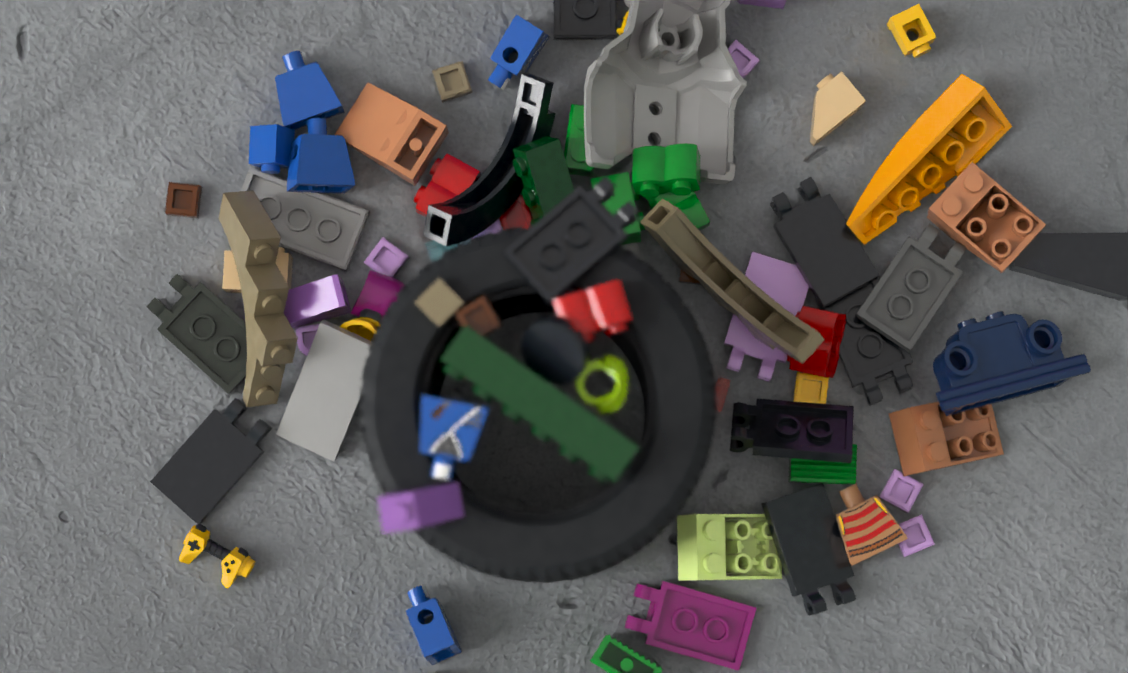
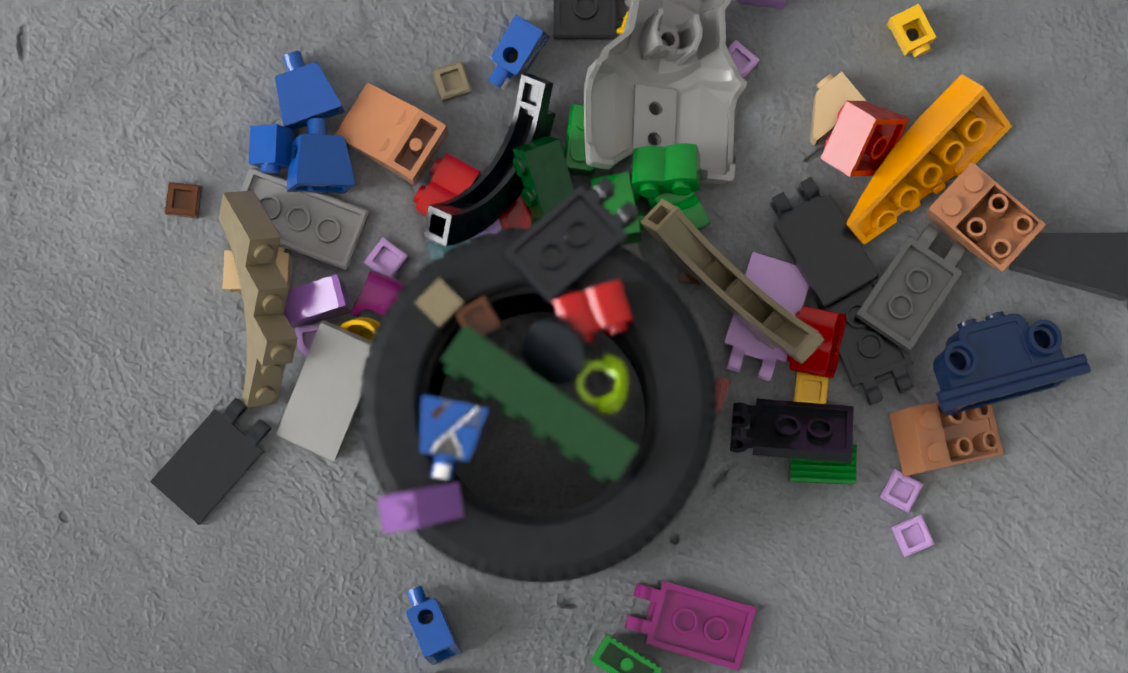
(205, 332): pearl dark grey tile -> none
(233, 562): yellow piece -> none
(726, 547): yellowish green slope -> none
(810, 547): black tile -> none
(862, 138): none -> slope
(866, 526): torso -> none

